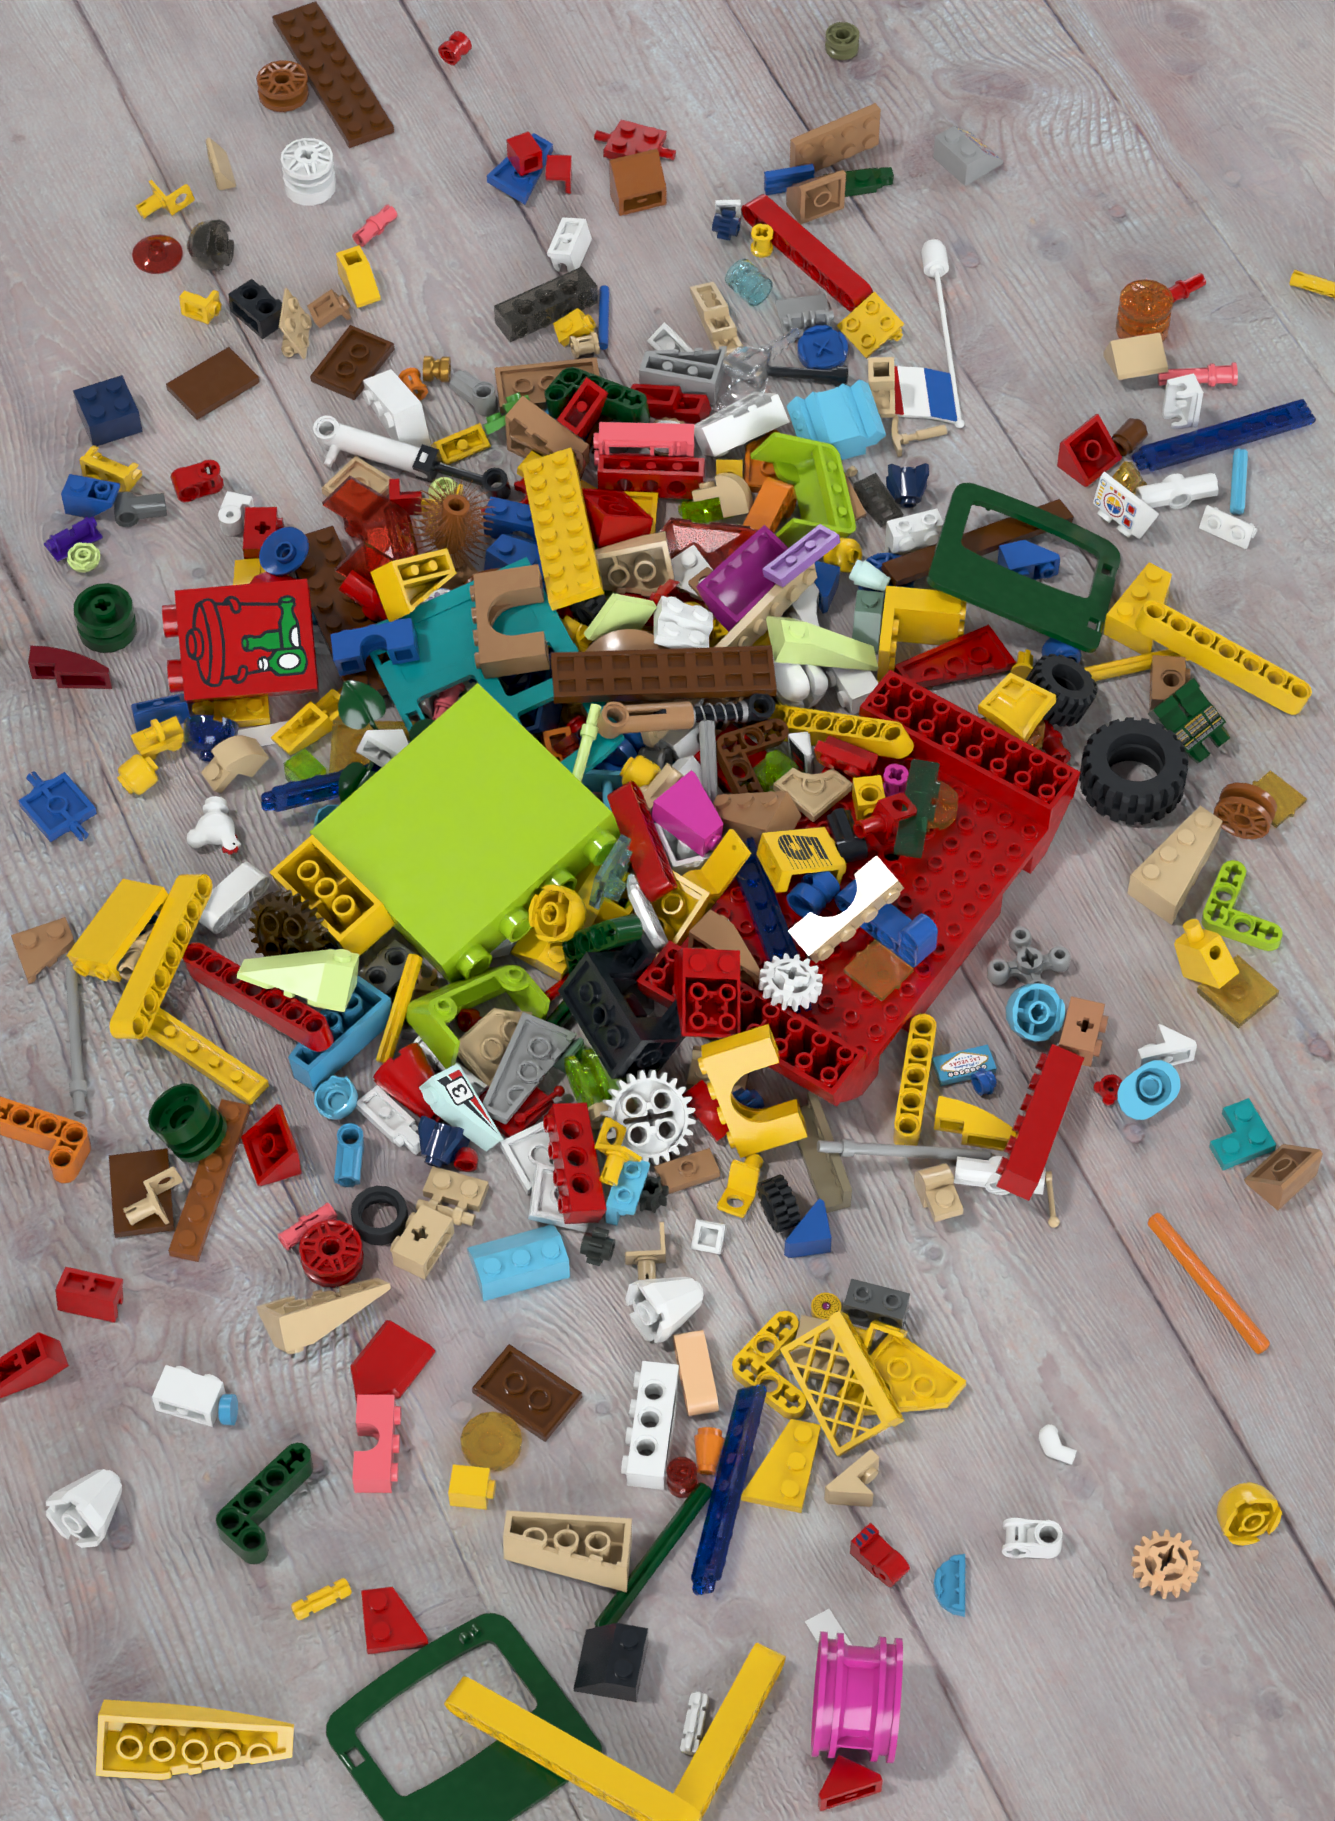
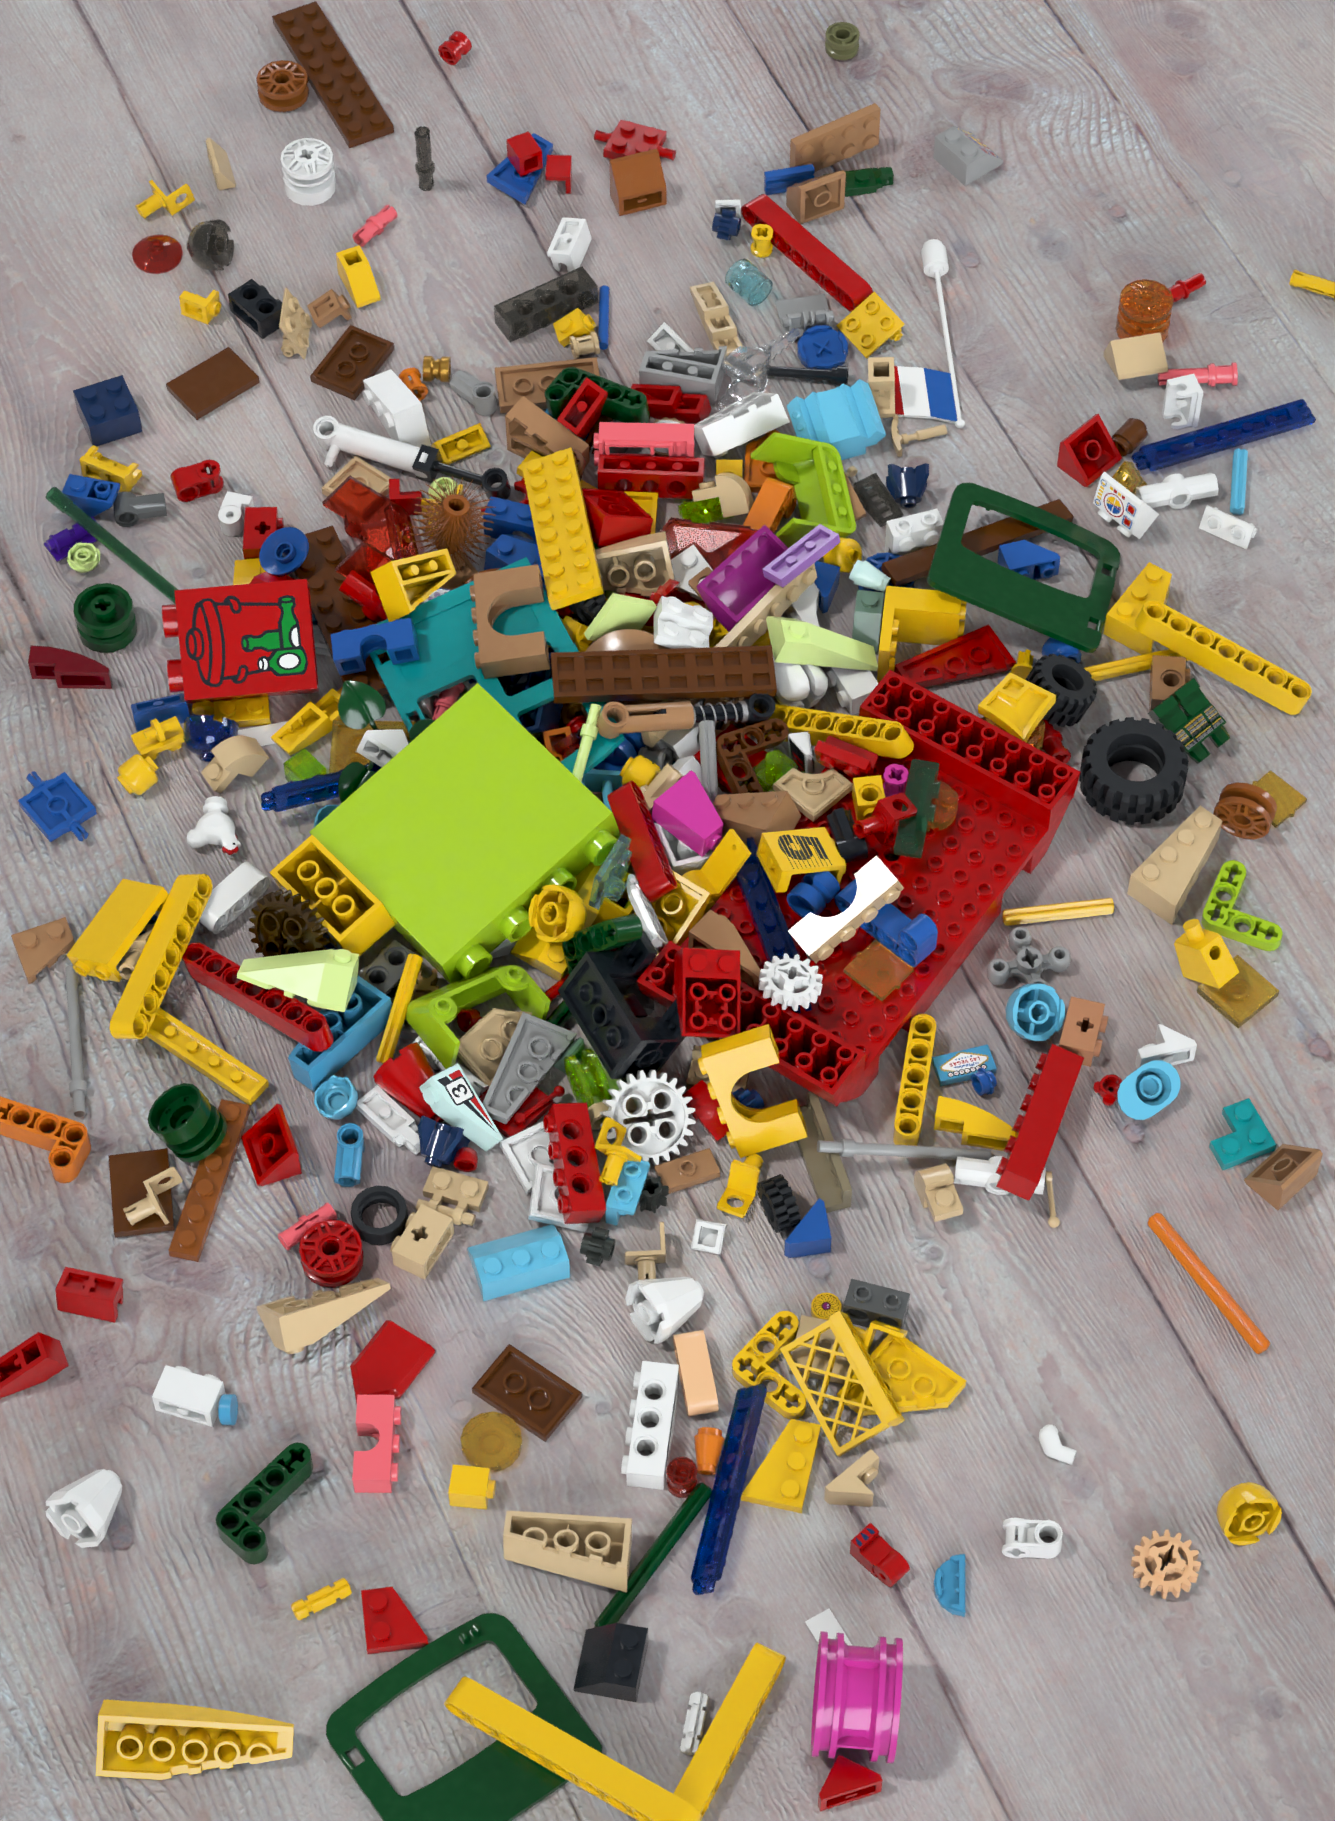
(67, 506): none -> clear green piece
(425, 166): none -> clear smoke pin
(496, 420): bright green slope -> none
(1058, 911): none -> yellow axle

